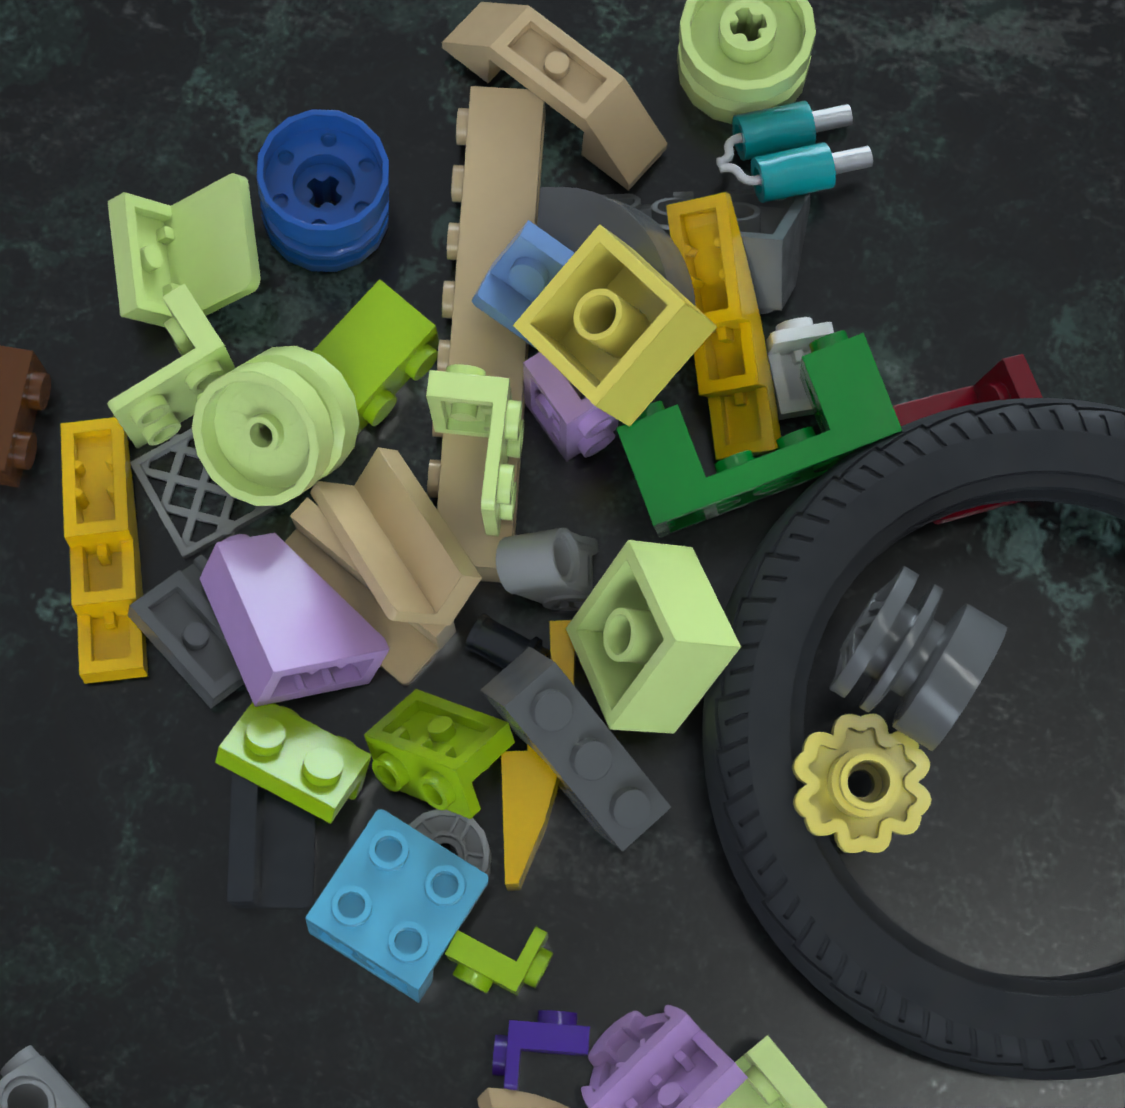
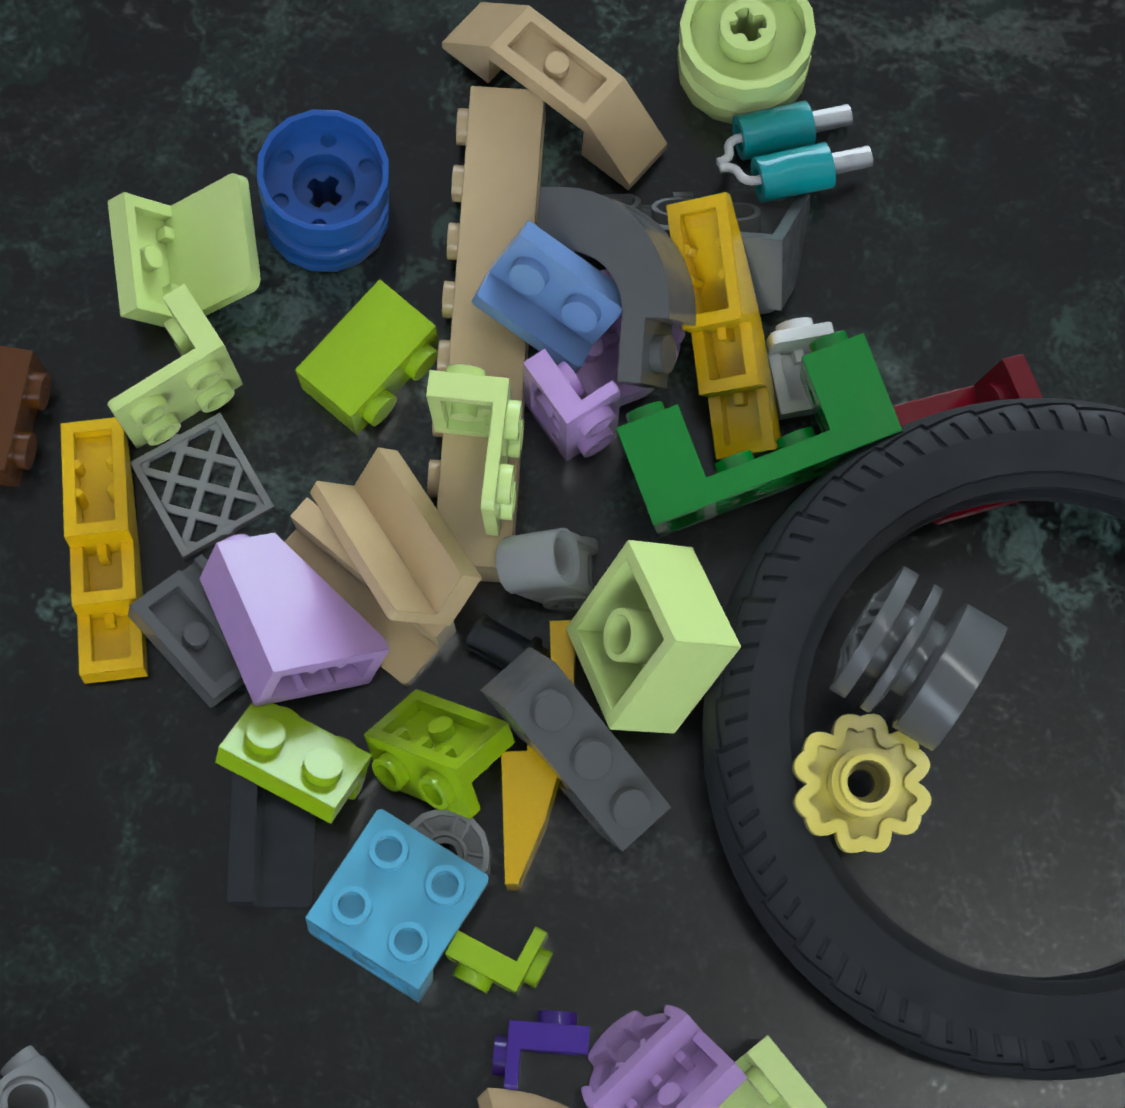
(275, 425): yellowish green wheel -> none
(614, 326): light yellow brick -> none

